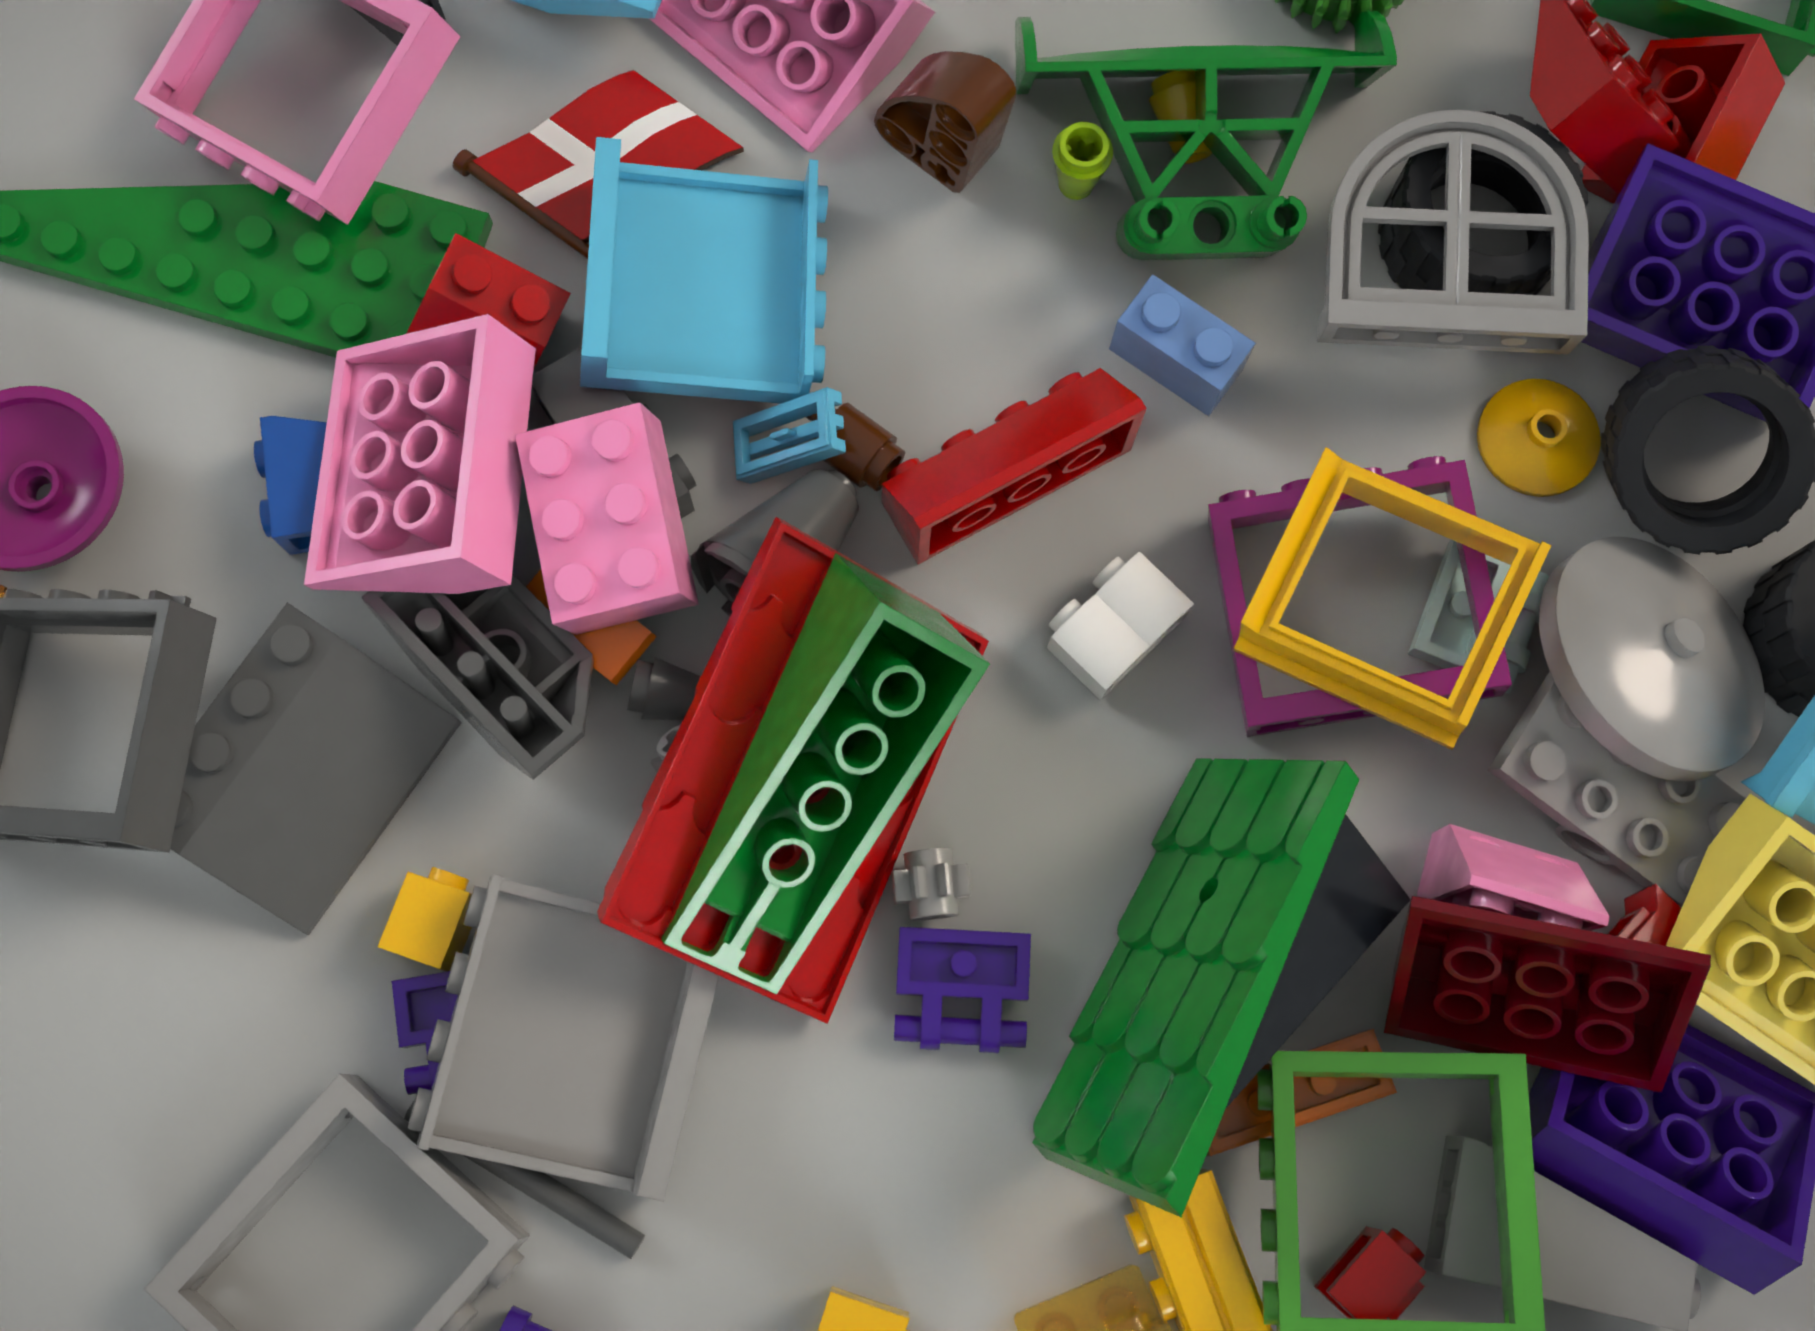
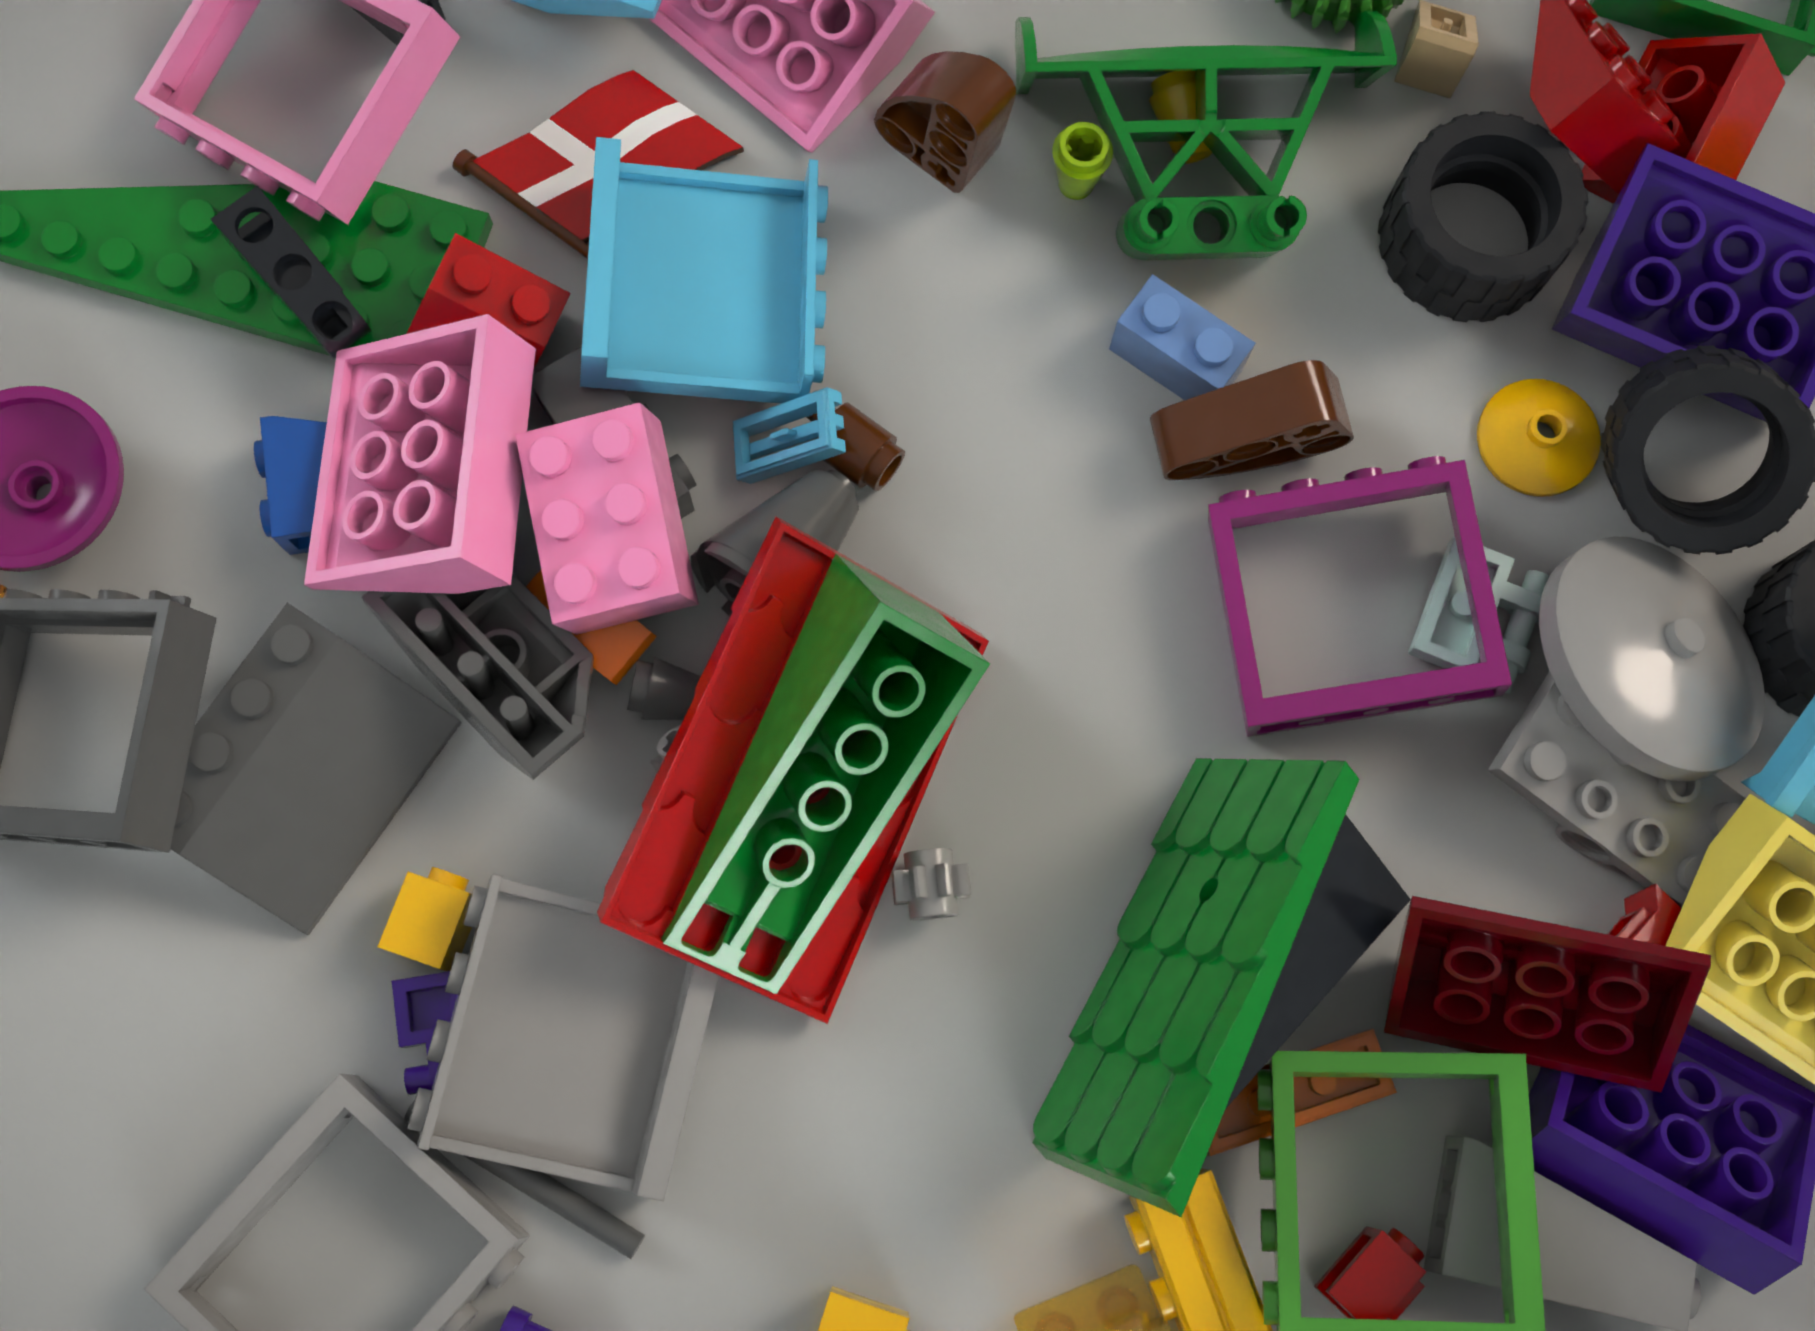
(291, 271): none -> black leg
(962, 966): dark purple plate -> none
(1011, 462): red slope -> none
(1118, 624): white brick -> none
(1253, 423): none -> reddish brown beam
(1351, 678): yellow piece -> none
(1437, 49): none -> tan slope
(1454, 315): light grey window -> none
(1508, 880): bright pink slope -> none

